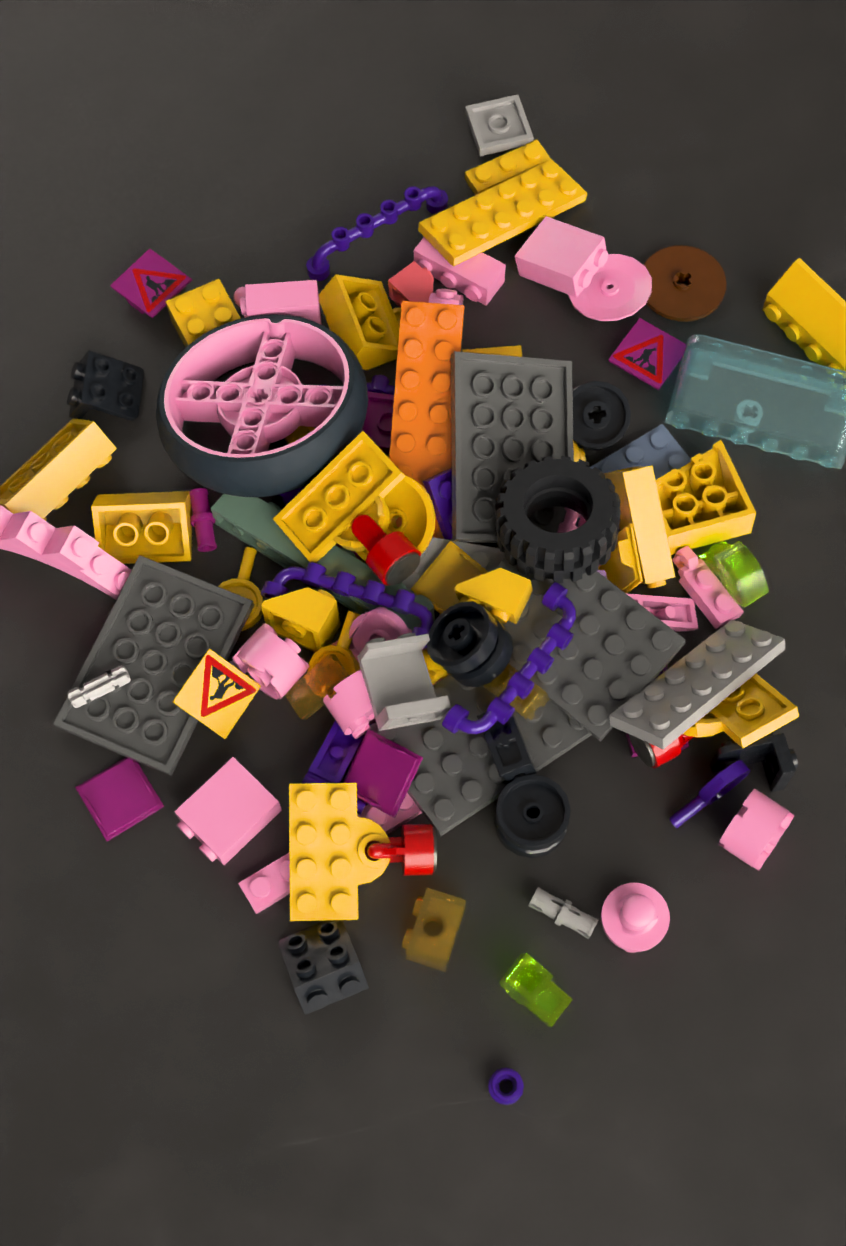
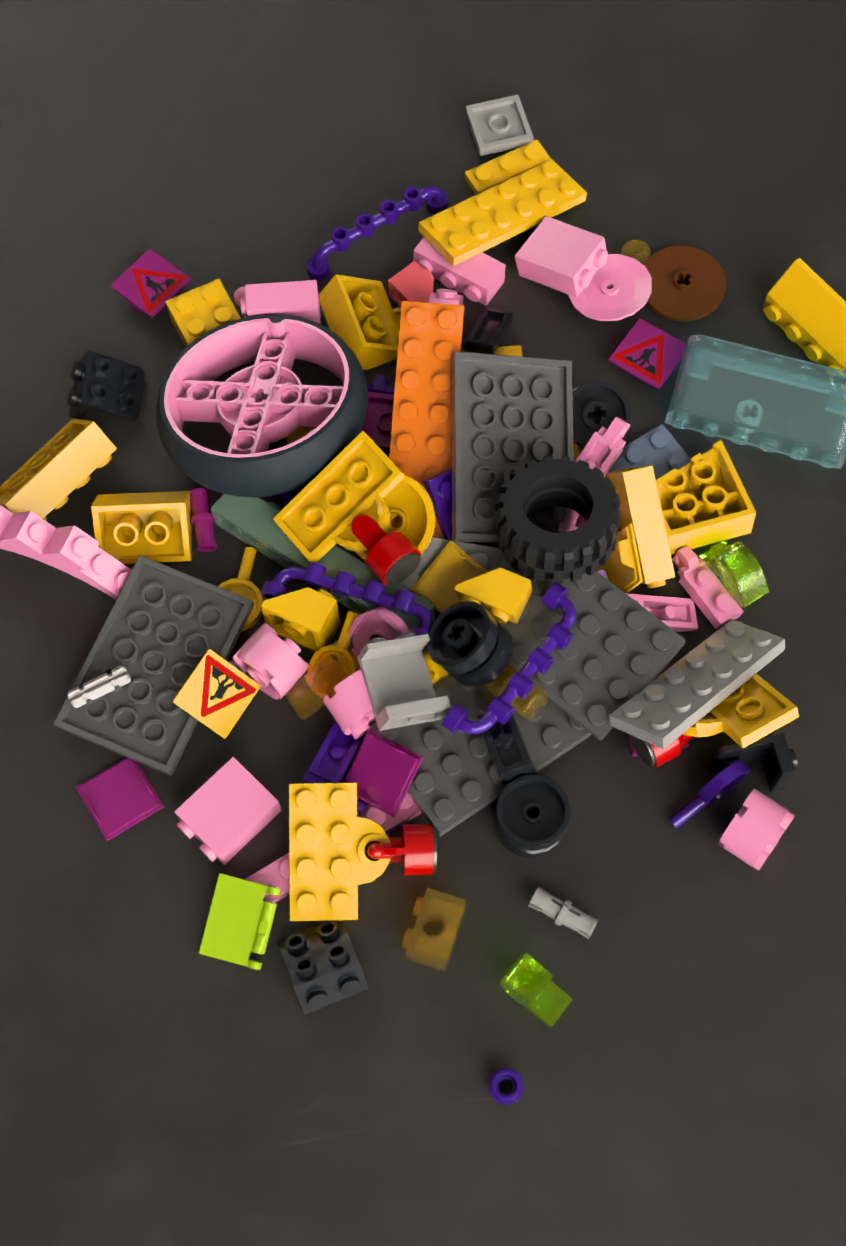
(239, 921): none -> lime piece
(488, 331): none -> black tile
(605, 446): none -> bright pink hinge
(635, 917): bright pink plate -> none
(639, 246): none -> clear yellow plate

